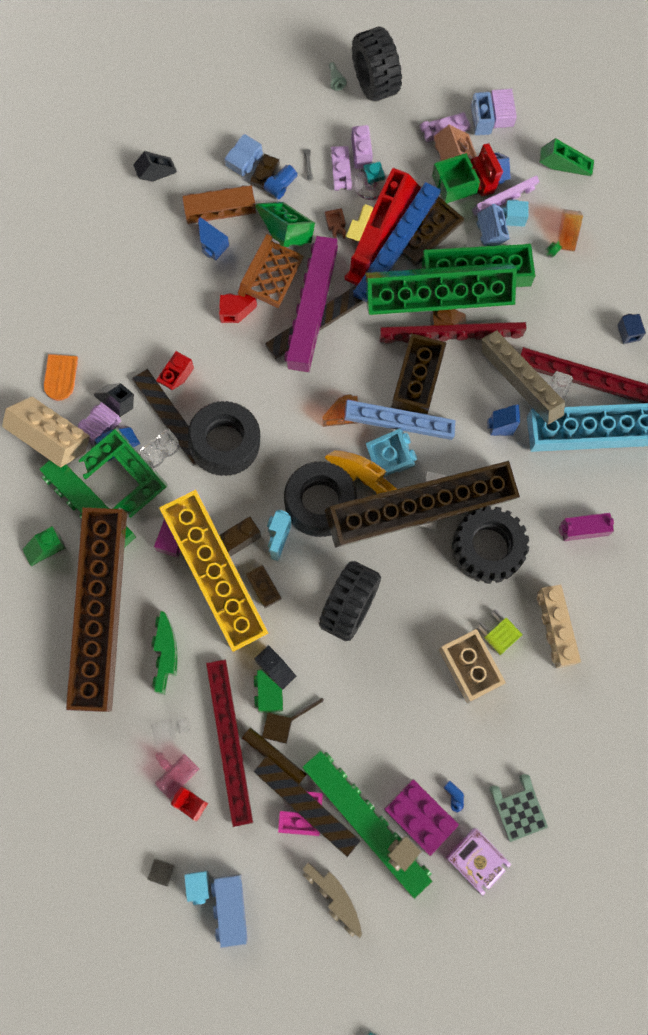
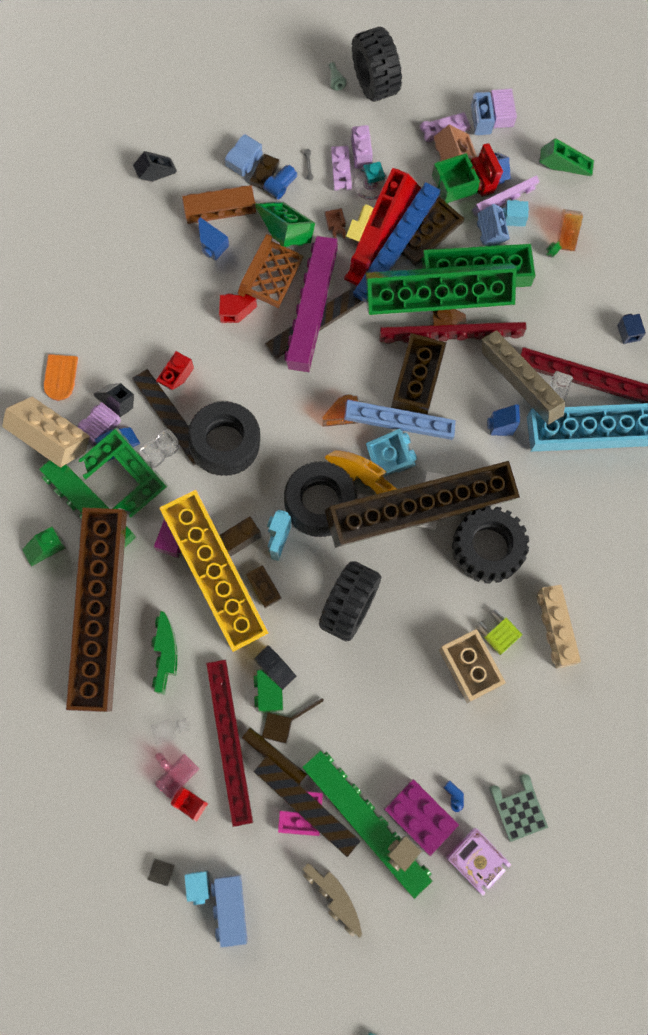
(586, 527): magenta brick -> none

